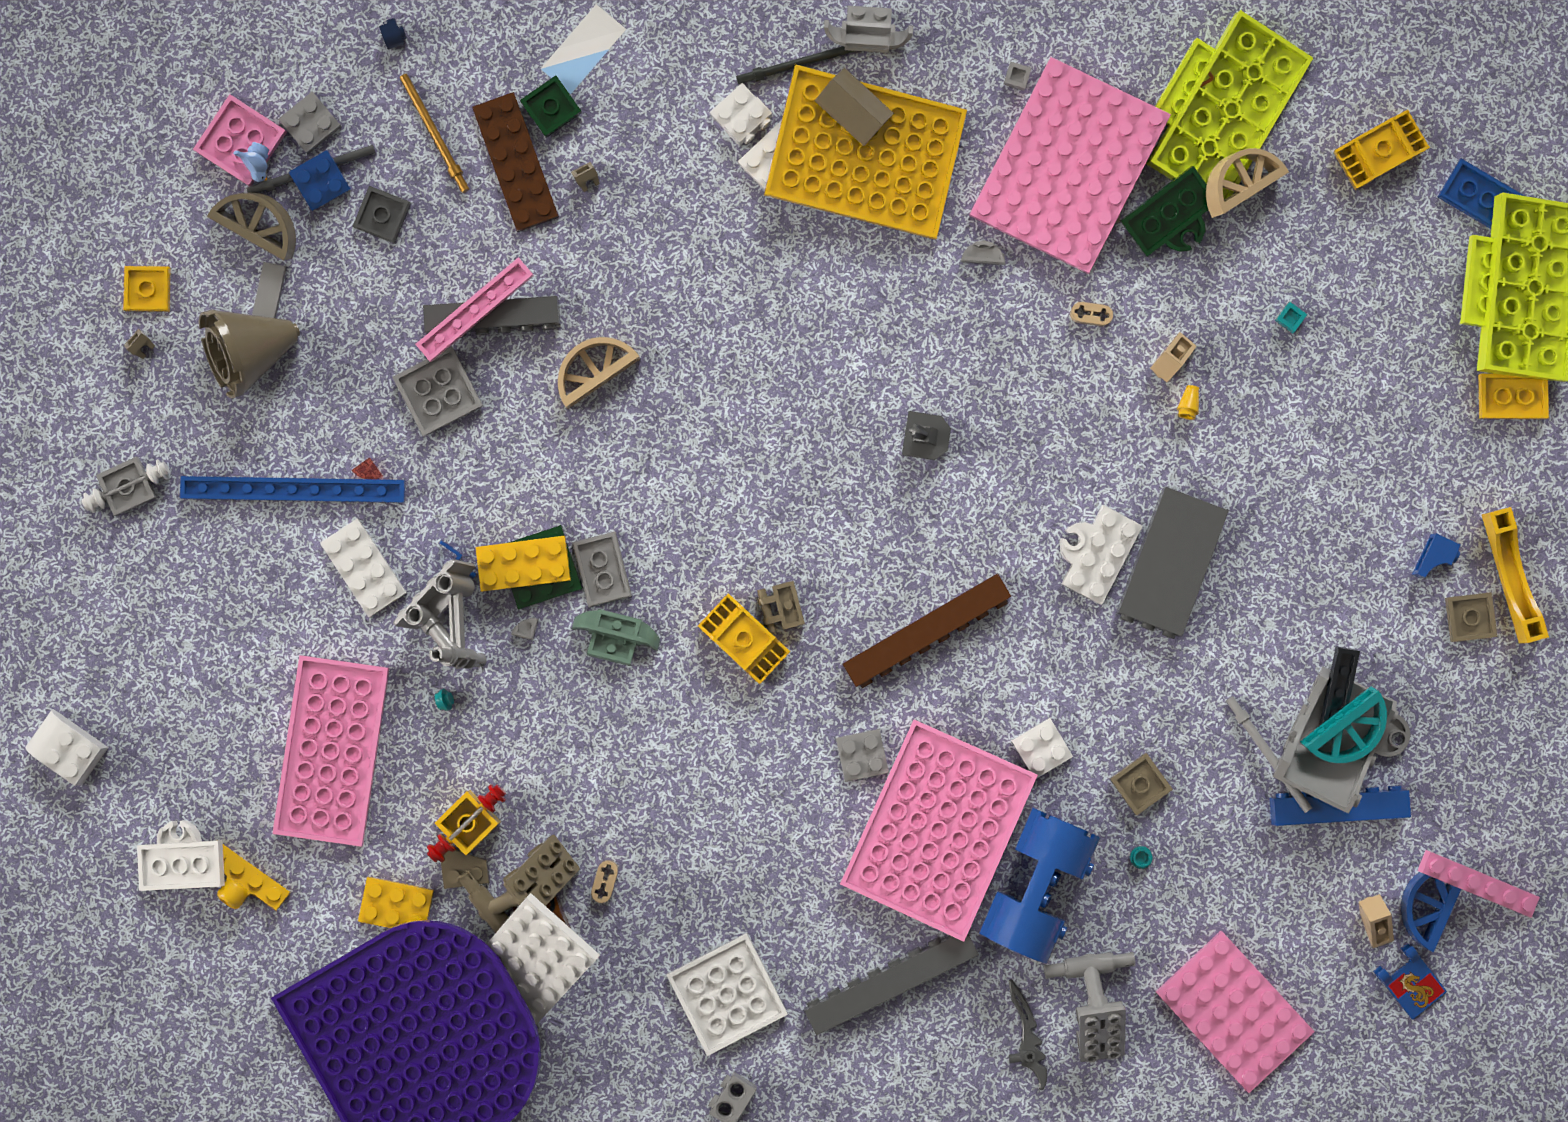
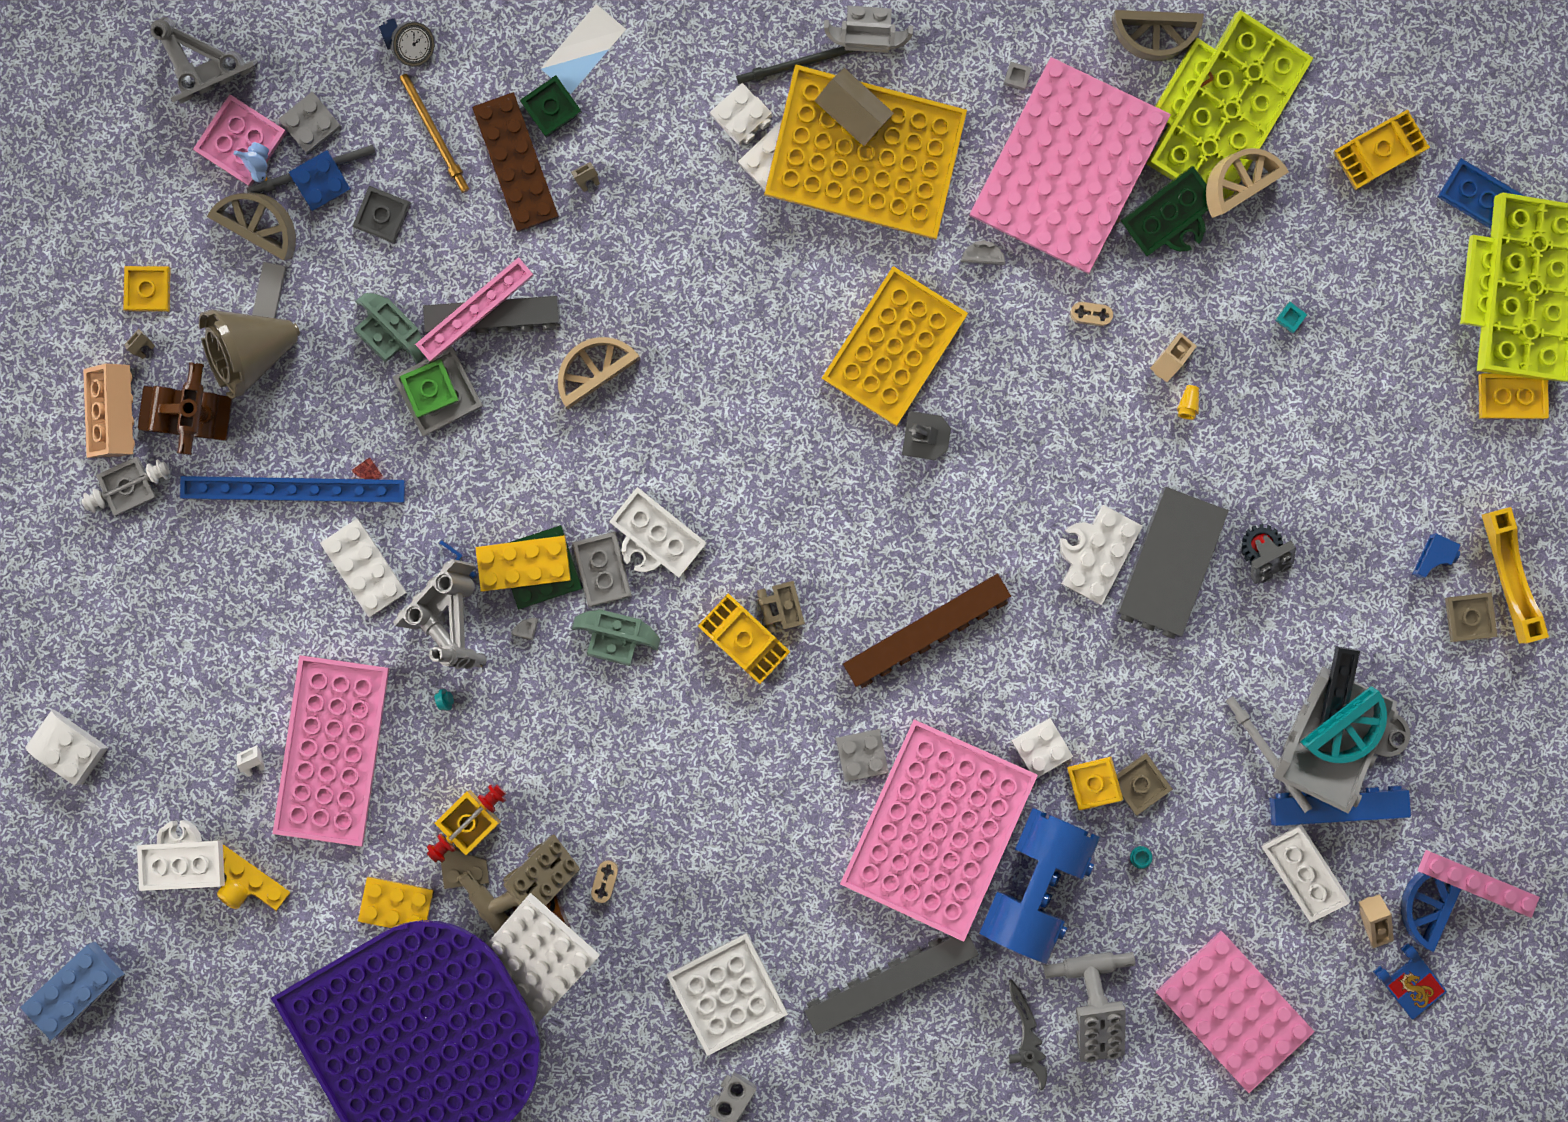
(72, 990): none -> medium blue brick
(108, 410): none -> light nougat slope
(185, 411): none -> reddish brown plate
(205, 74): none -> light grey plate
(249, 759): none -> white tile
(387, 328): none -> sand green plate
(412, 43): none -> tile
(429, 388): none -> bright green plate
(655, 535): none -> white plate
(894, 346): none -> yellow plate
(1095, 783): none -> yellow tile
(1146, 19): none -> dark tan window
(1266, 553): none -> dark grey plate
(1306, 873): none -> white plate

